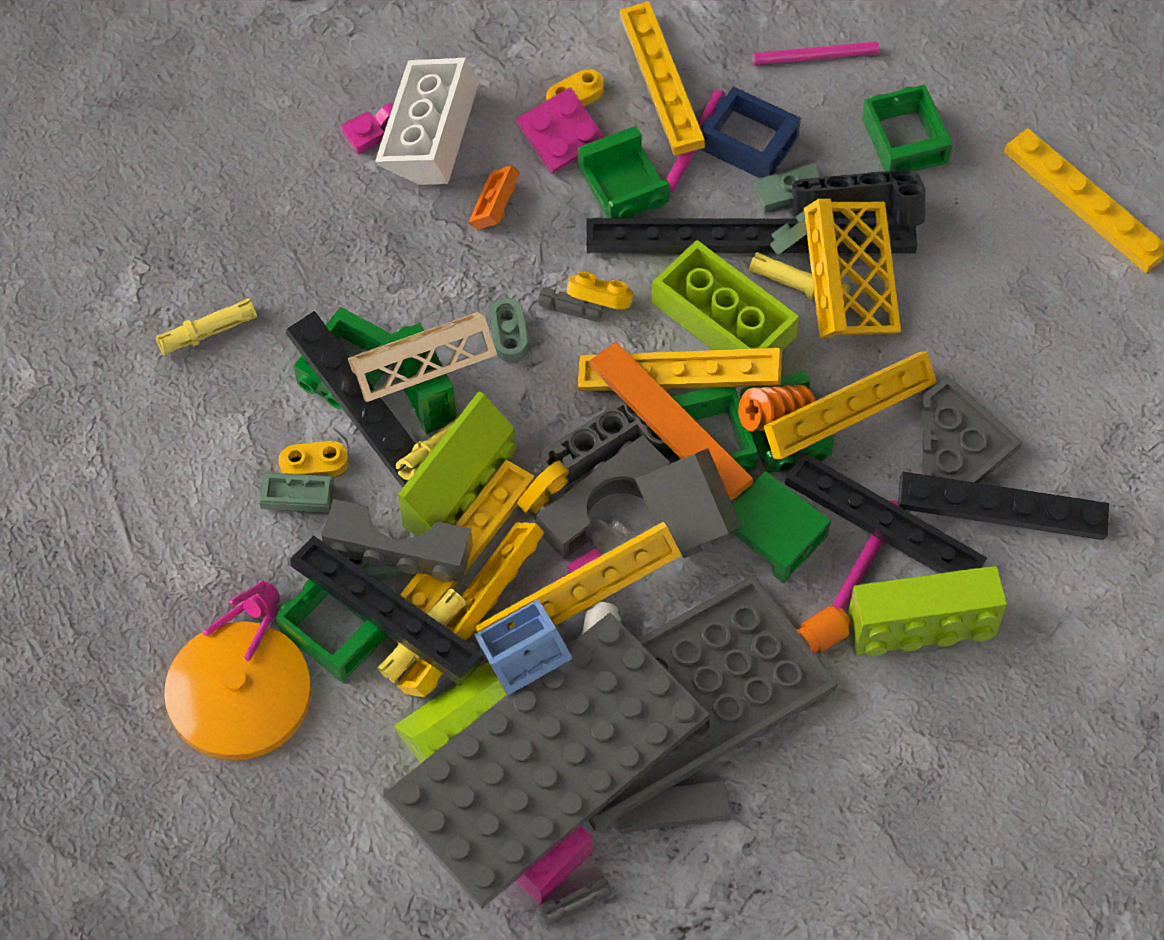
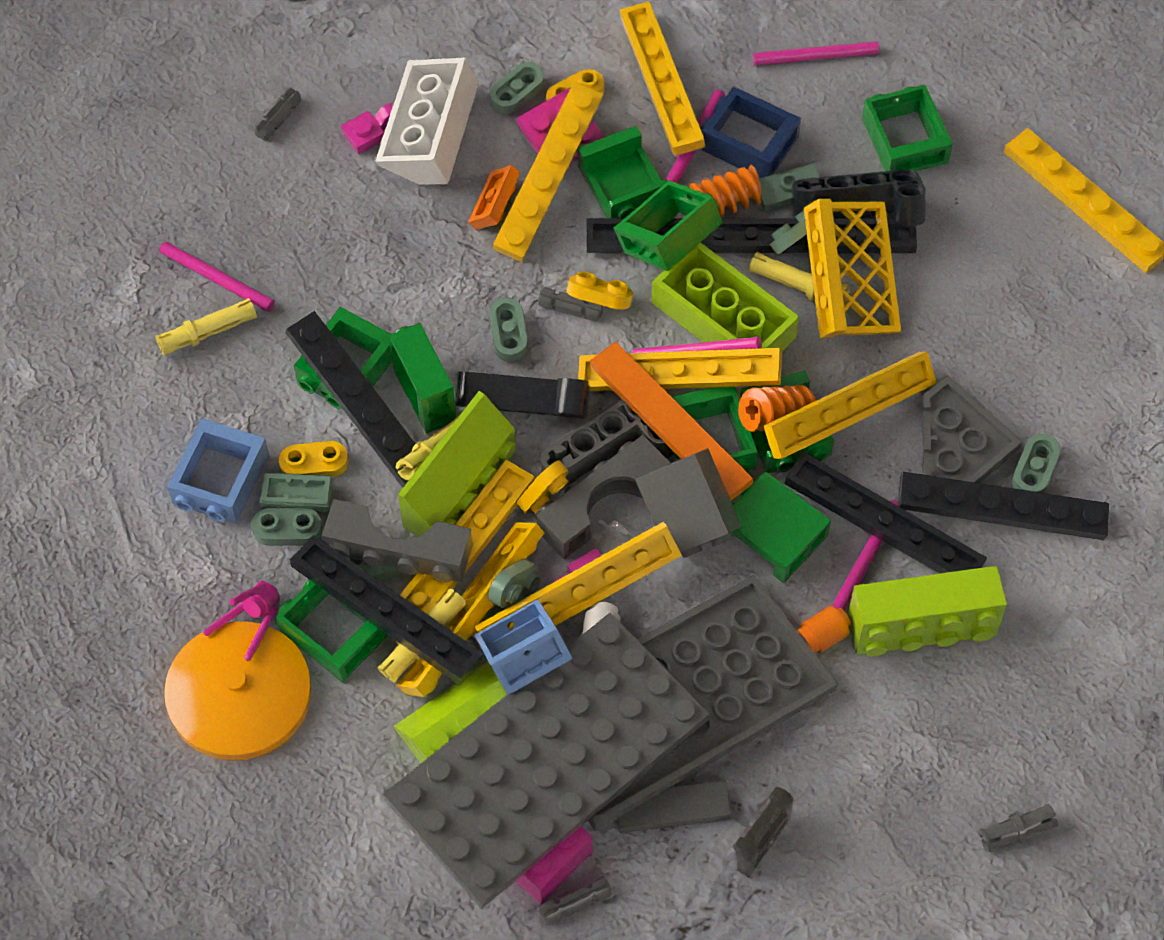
(217, 276): none -> dark pink bar
(227, 441): none -> medium blue window
(277, 114): none -> dark grey axle
(285, 528): none -> sand green plate
(419, 343): tan fence -> none
(513, 88): none -> sand green plate
(514, 583): none -> sand green plate
(526, 394): none -> black beam
(547, 172): none -> yellow plate
(639, 228): none -> green window
(732, 189): none -> orange piece
(744, 343): none -> dark pink bar
(764, 831): none -> clear smoke plate
(1018, 827): none -> dark grey pin
(1036, 468): none -> sand green plate

